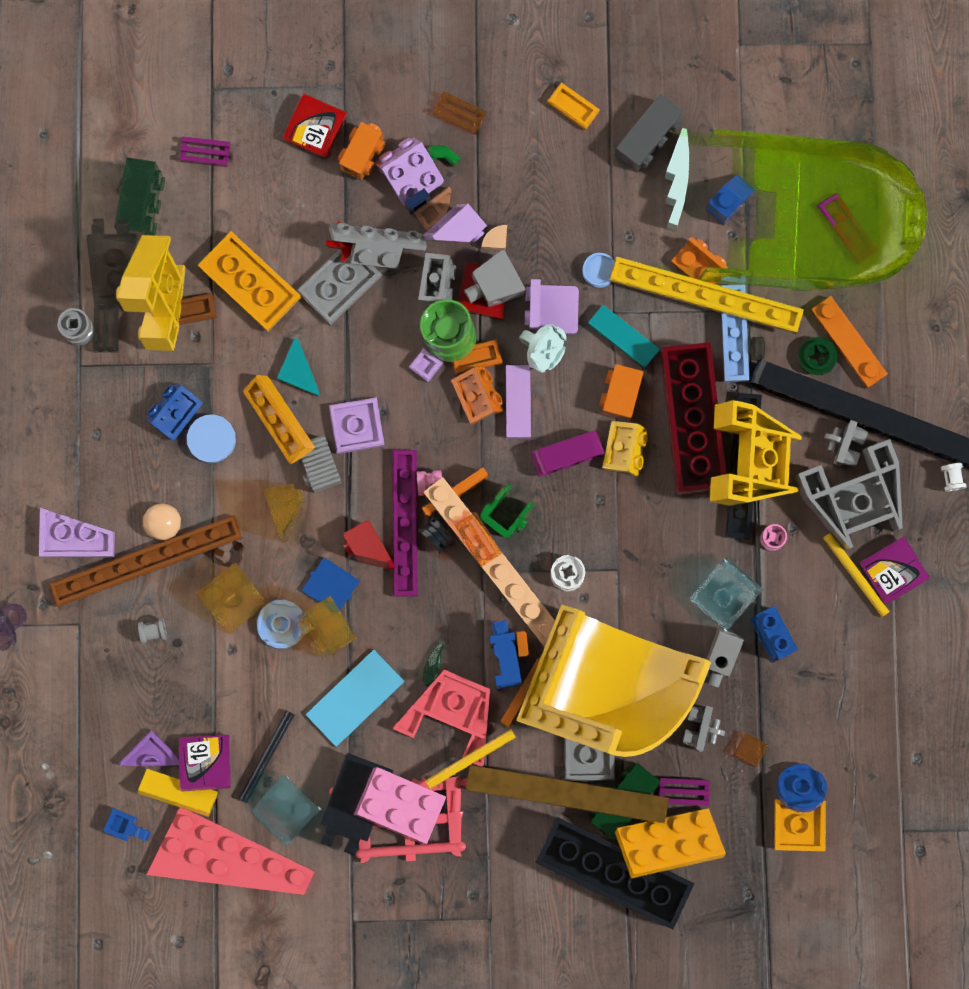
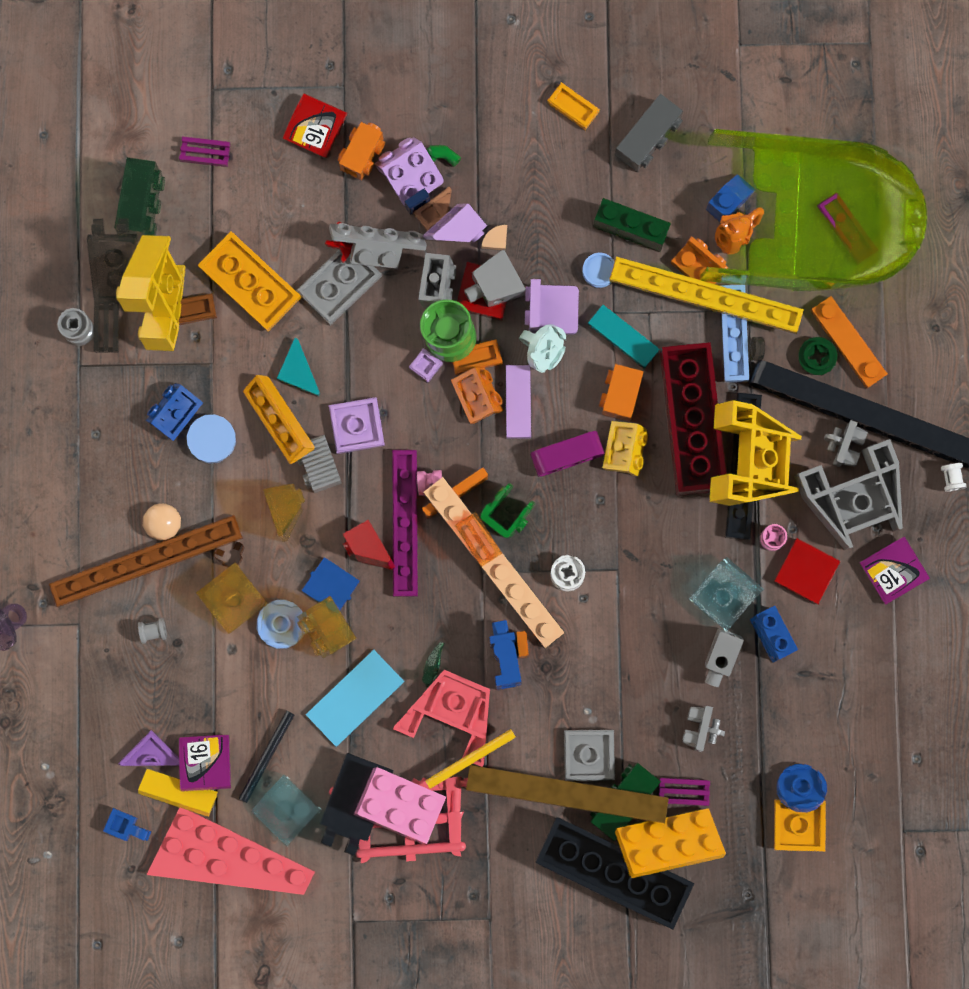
(71, 538): lavender wing -> none
(436, 535): black wheel -> none
(465, 105): clear orange tile -> none
(518, 700): orange tile -> none
(610, 687): yellow panel -> none
(631, 225): none -> dark green brick
(678, 173): light aqua slope -> none
(736, 230): none -> orange piece
(751, 750): clear orange tile -> none
(807, 571): none -> red tile
(856, 574): yellow bar -> none

